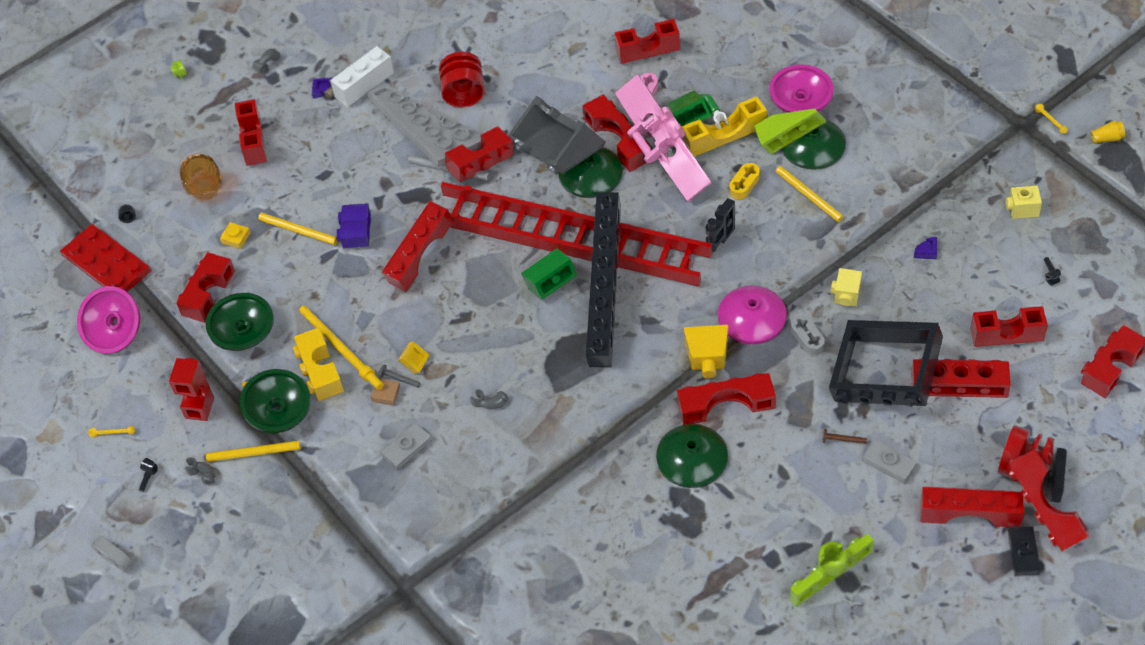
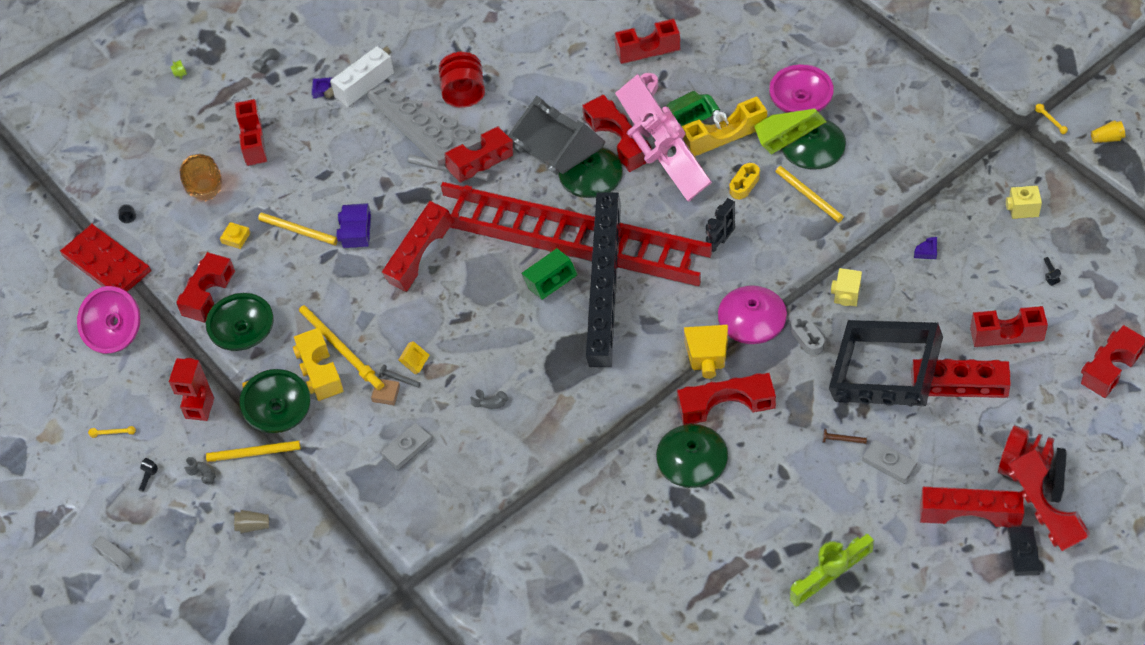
(250, 521): none -> dark tan cone

